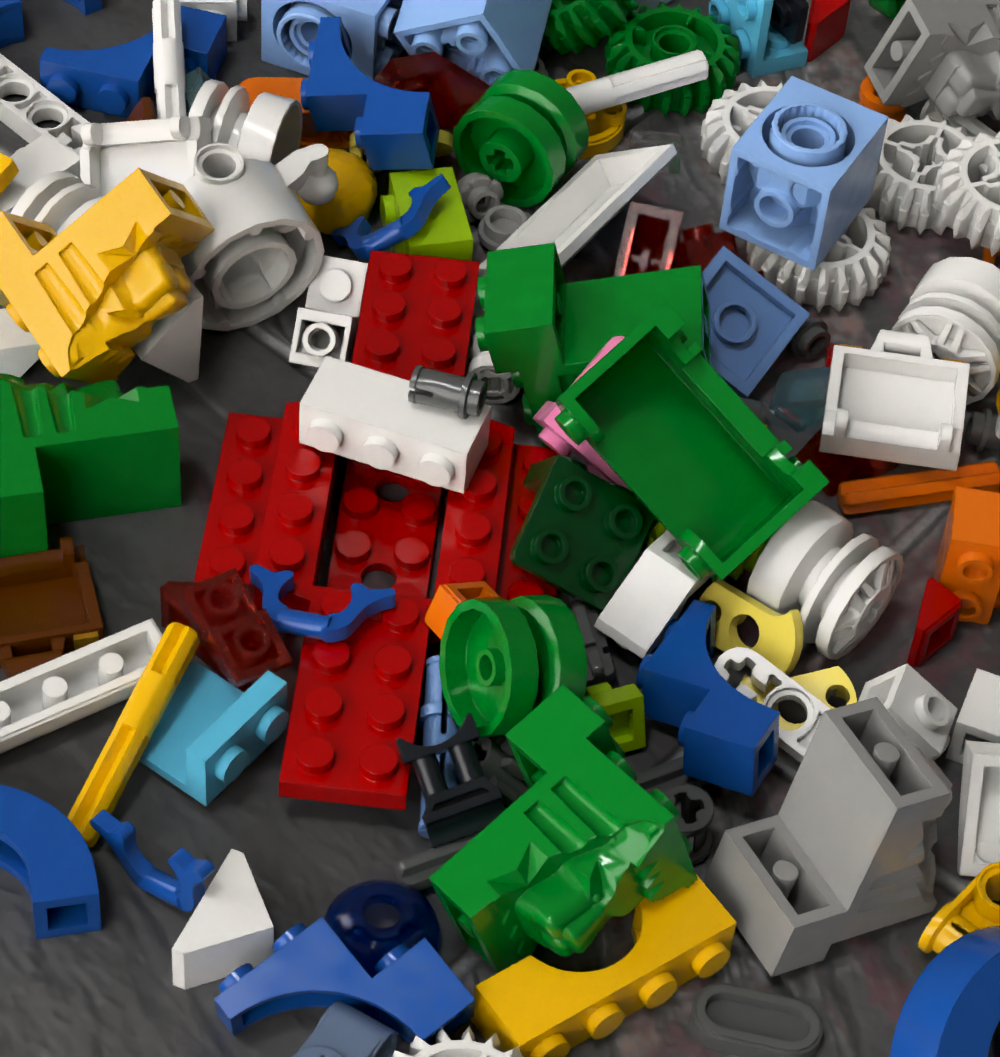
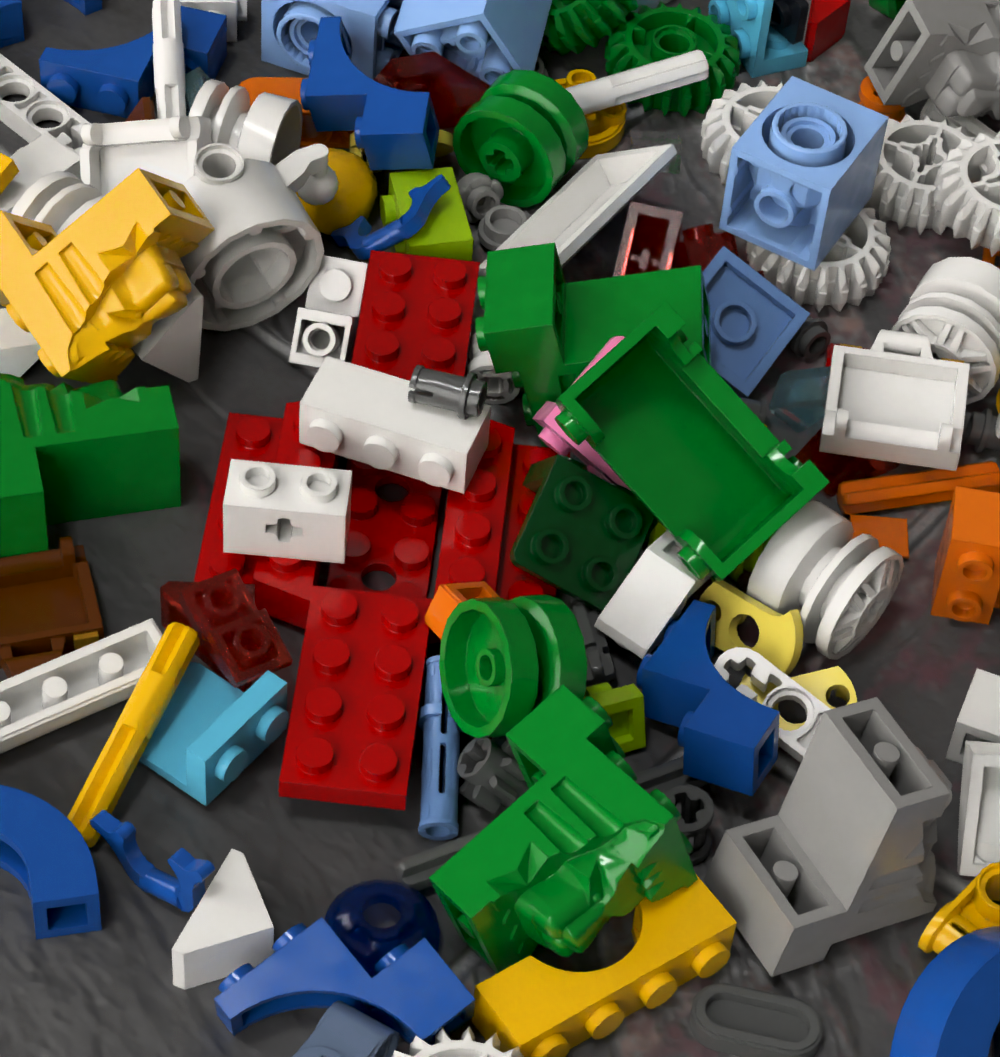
(287, 511): none -> white brick
(313, 625): blue helmet -> none
(460, 809): black piece -> none
(888, 530): none -> orange piece
(915, 707): white brick -> none
(934, 623): red slope -> none

